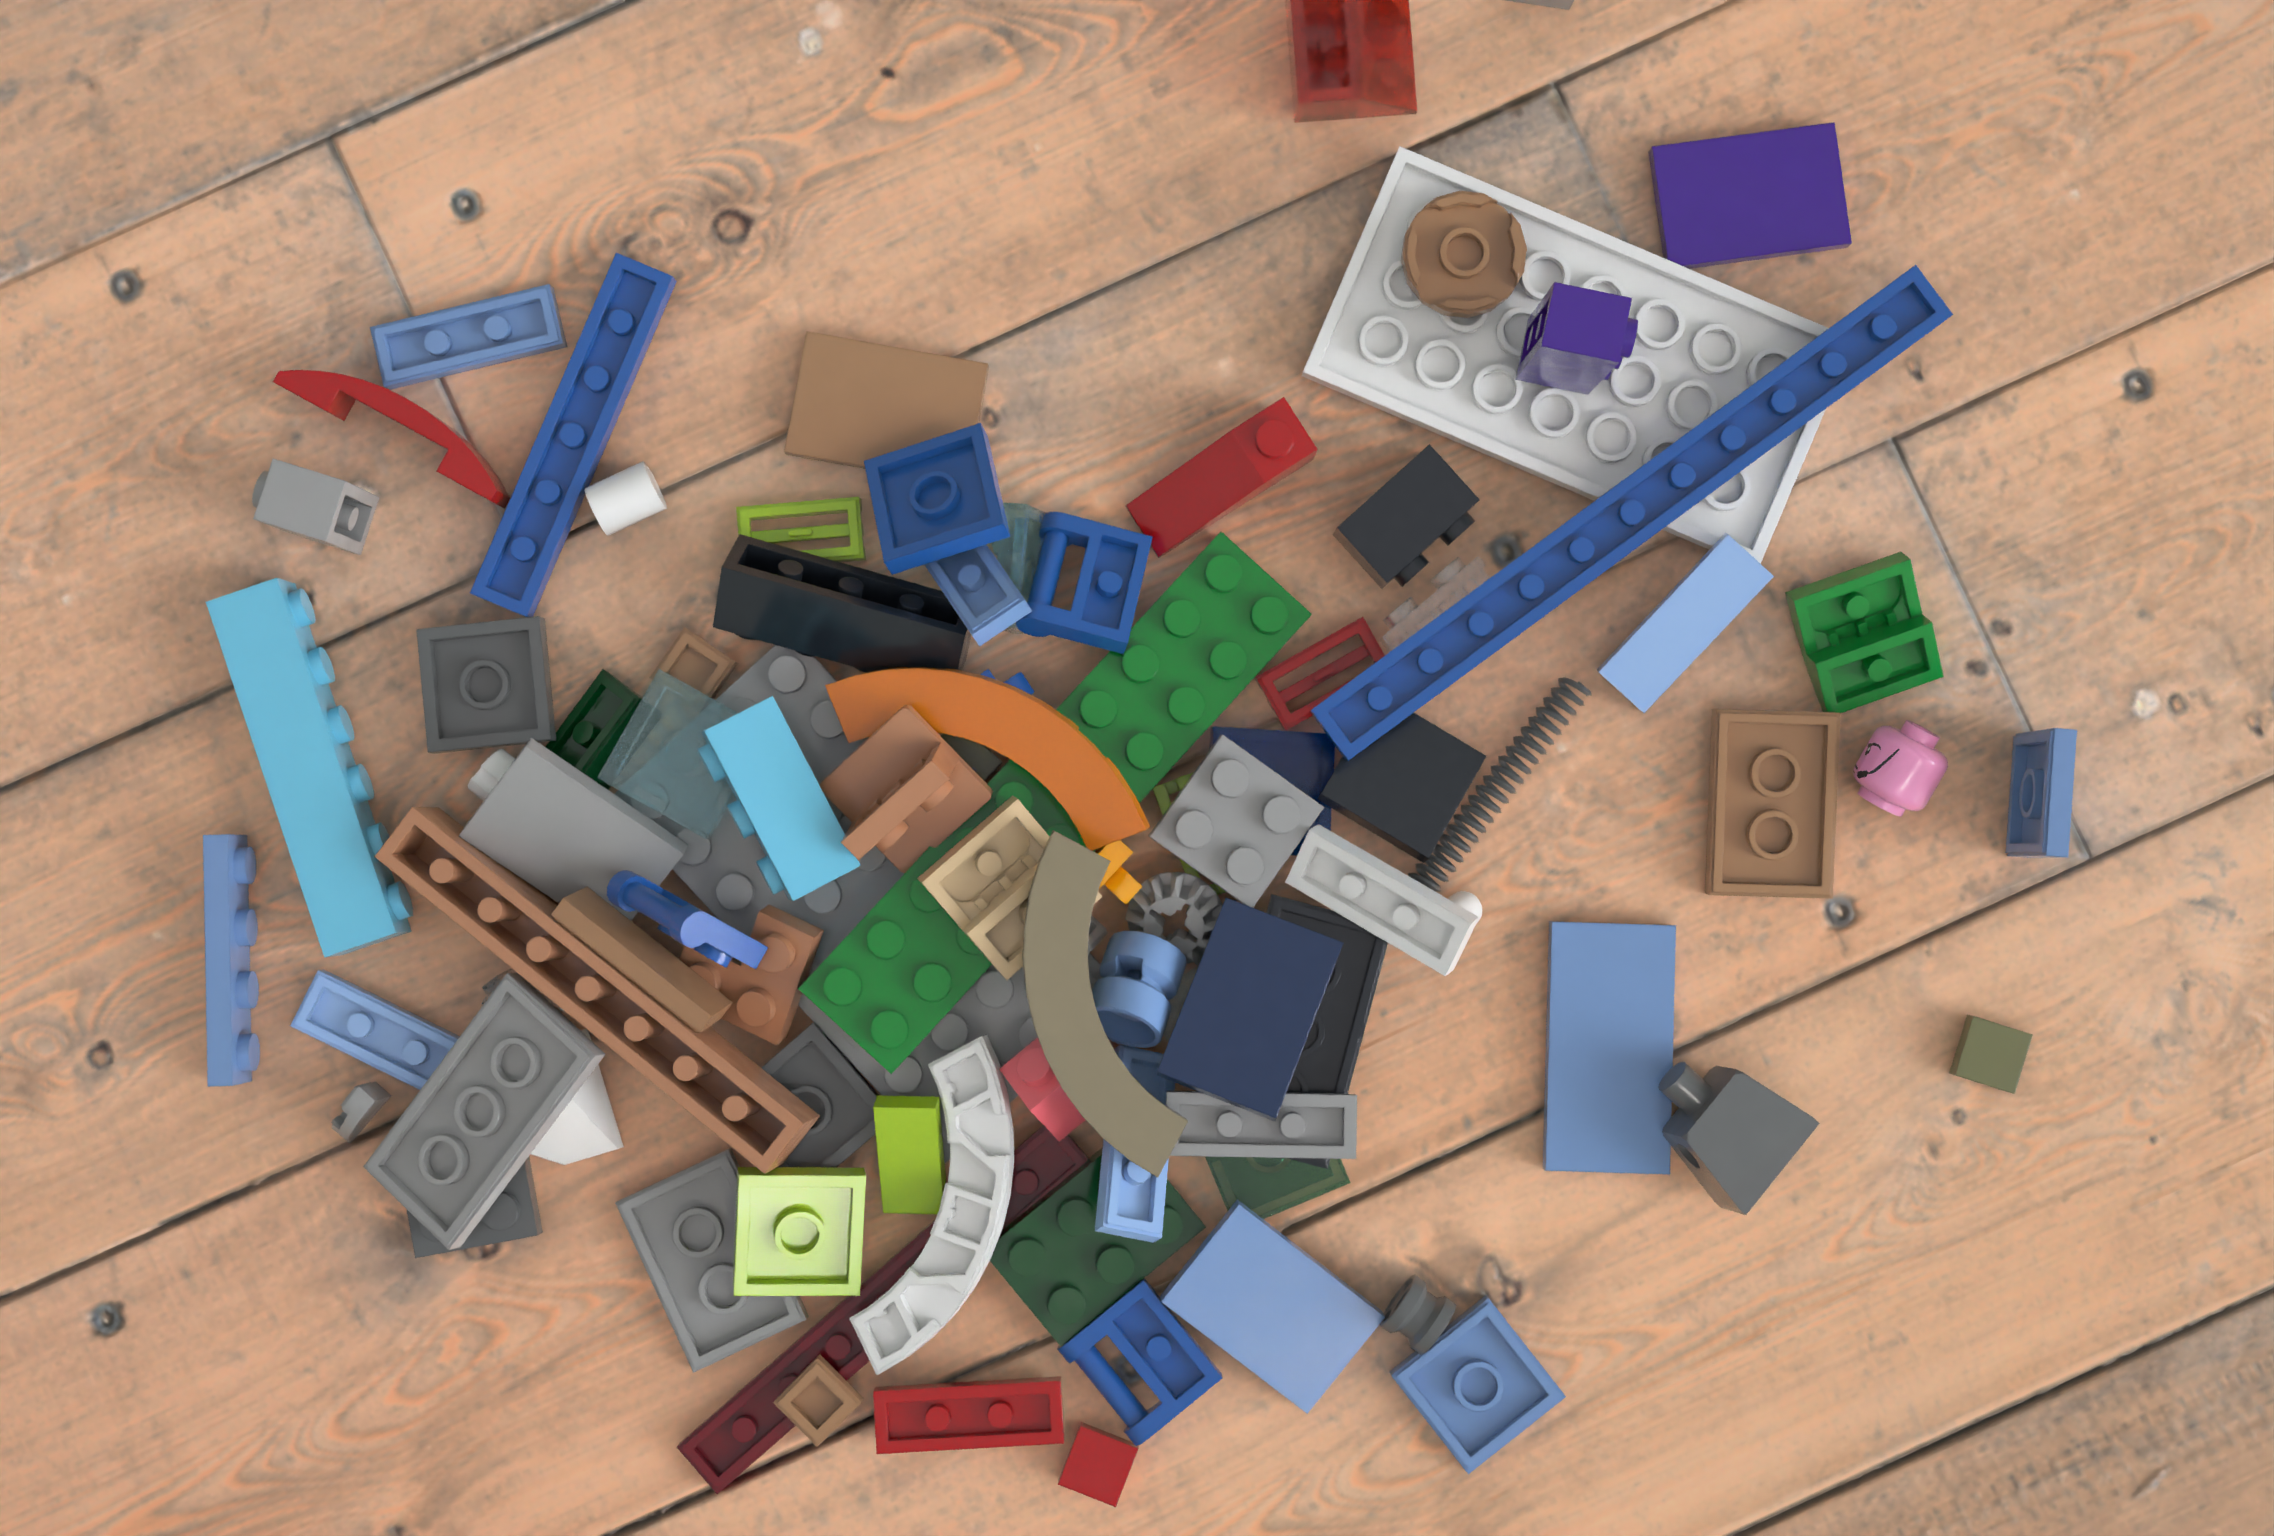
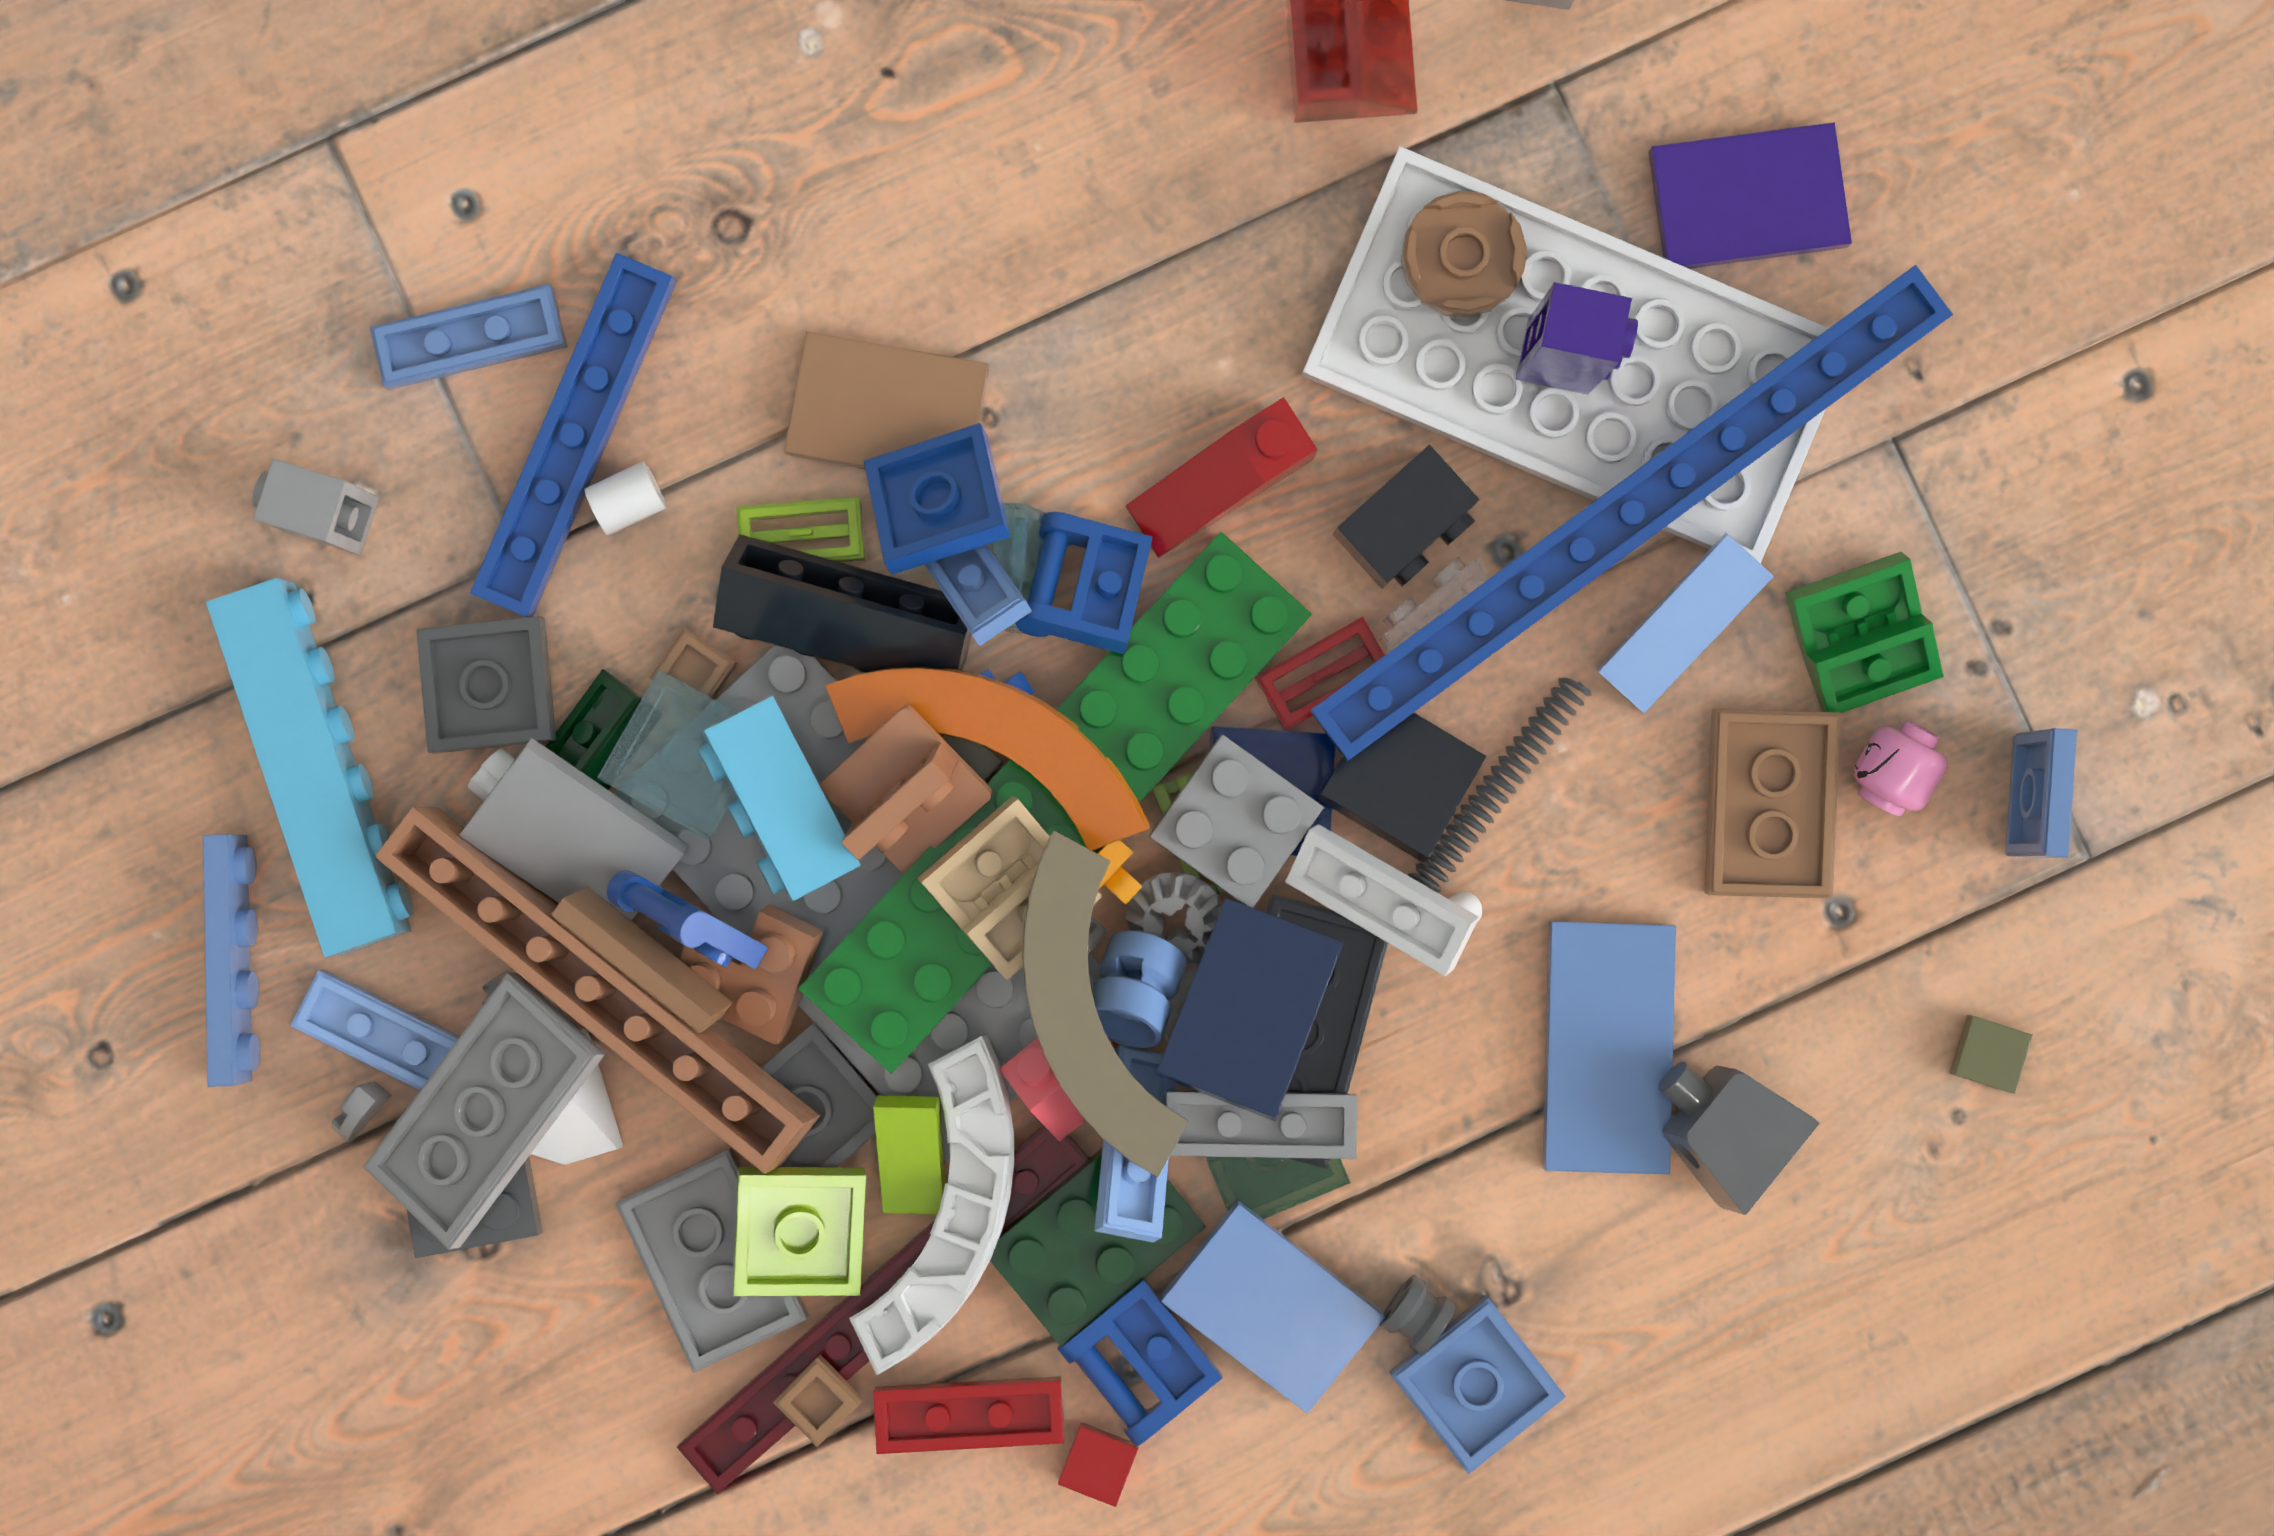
(338, 393): red slope -> none

